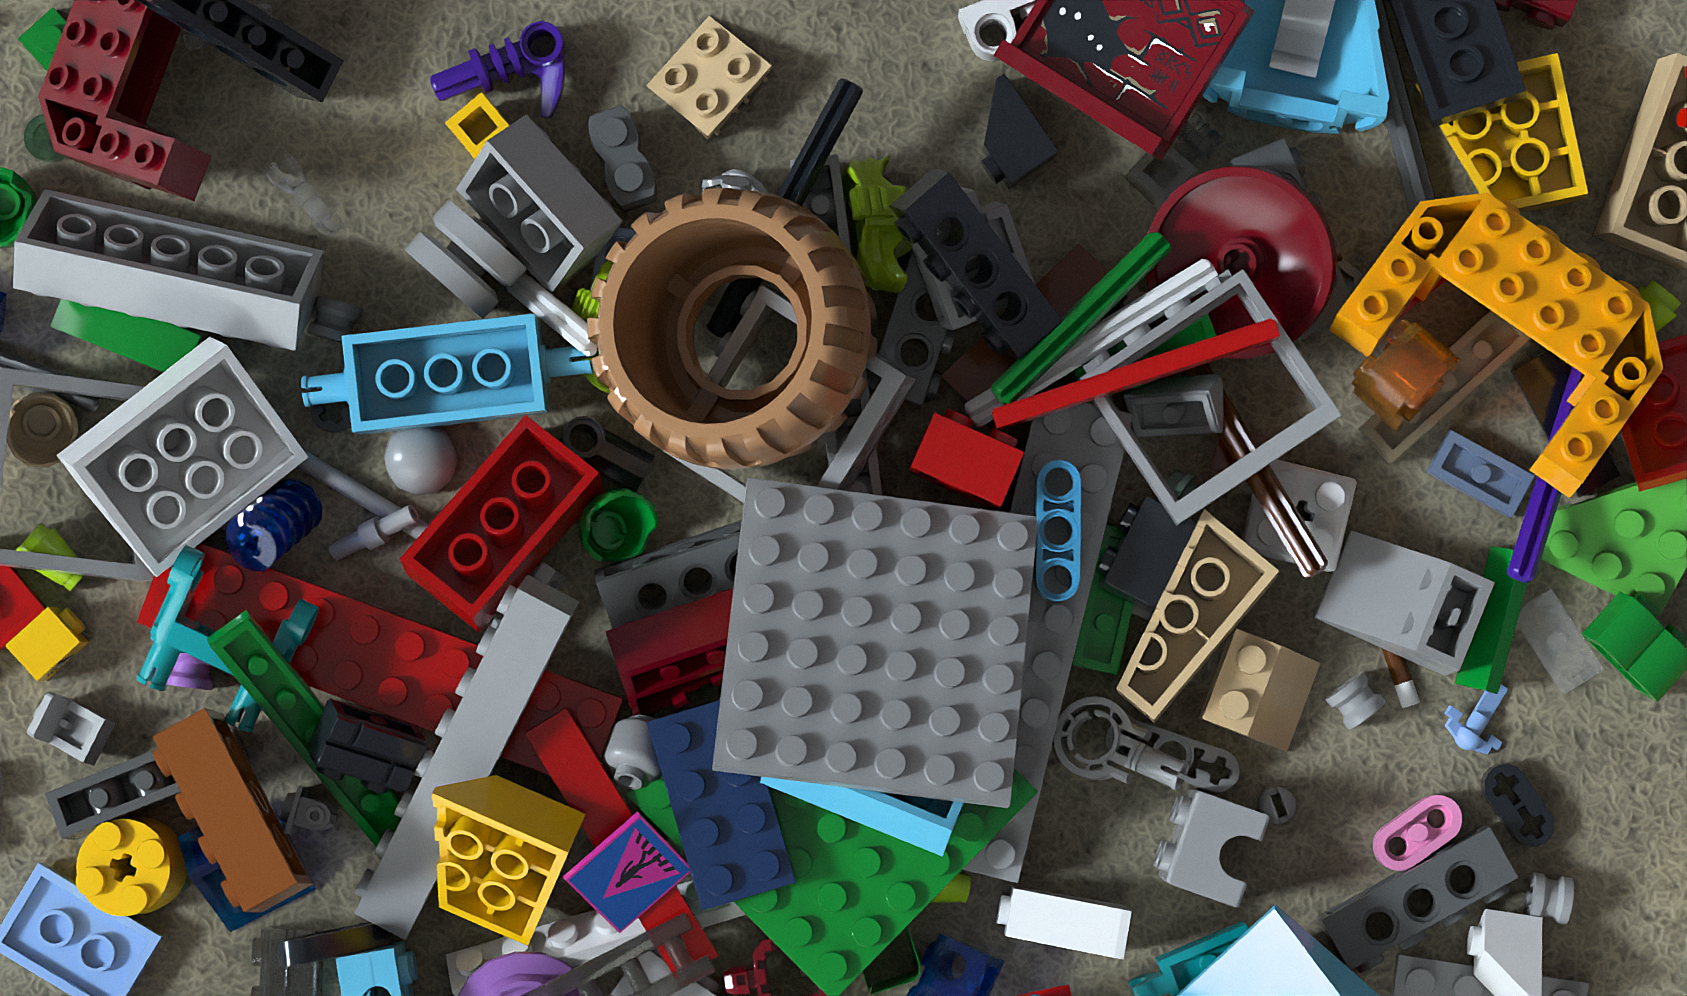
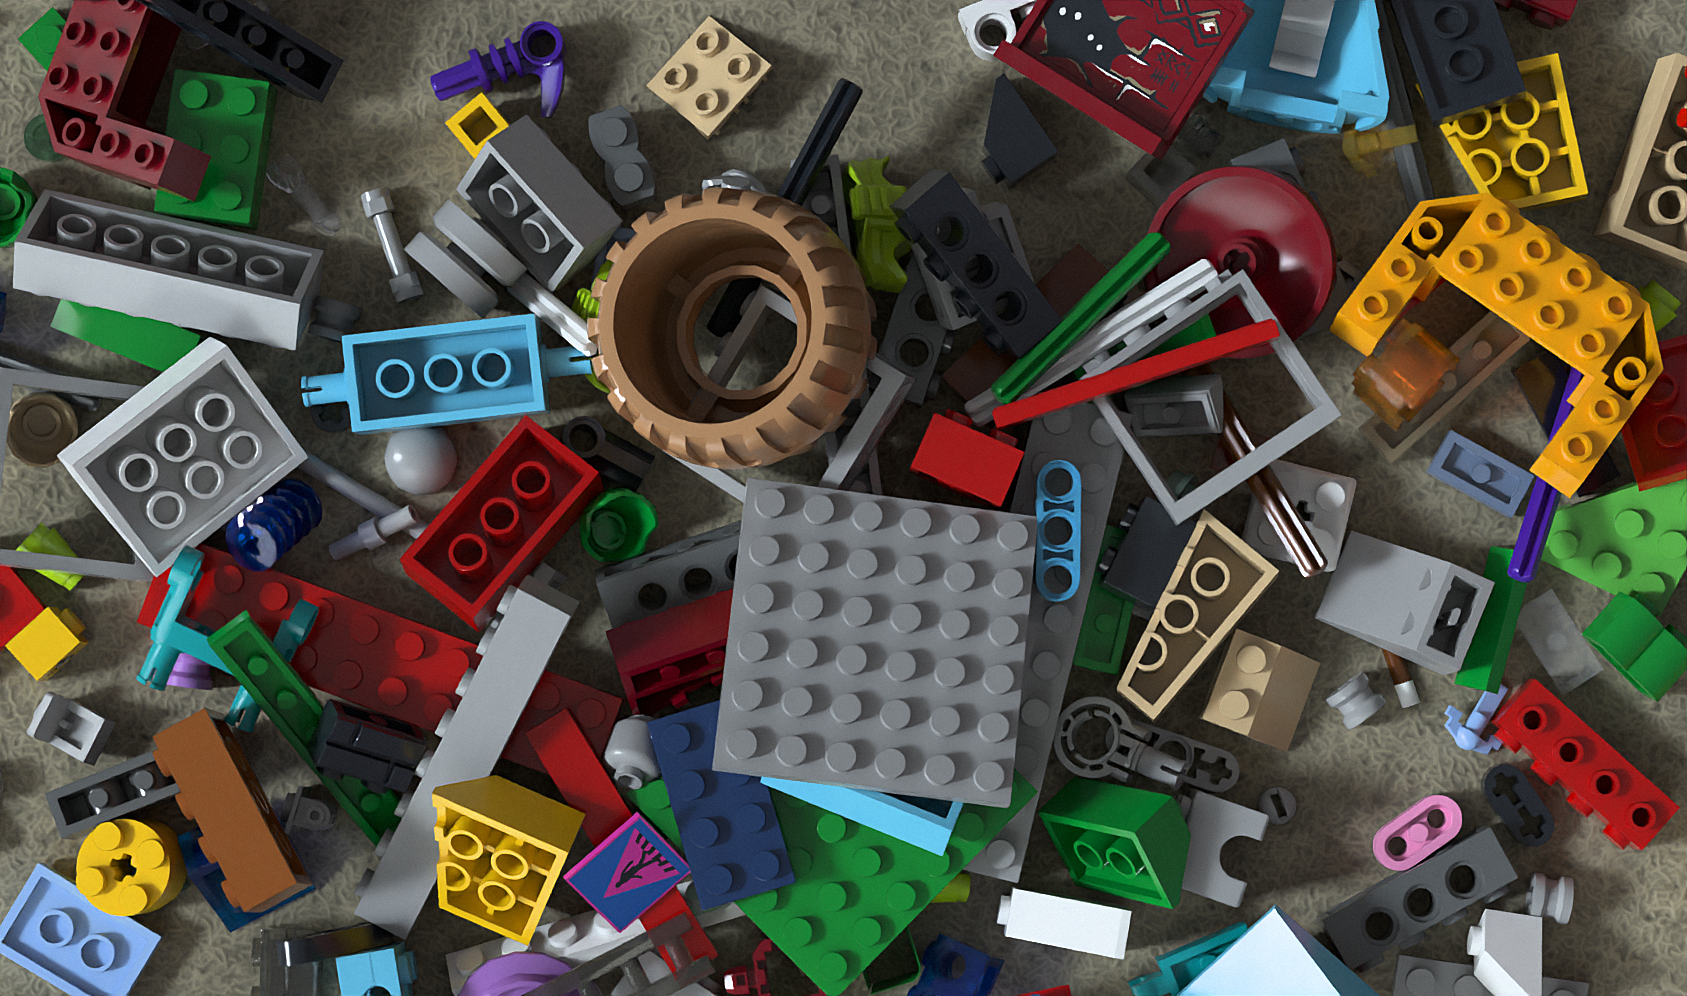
(234, 126): none -> green brick
(379, 207): none -> light grey bar
(1120, 840): none -> green slope
(1355, 145): none -> clear yellow piece
(1584, 765): none -> red brick

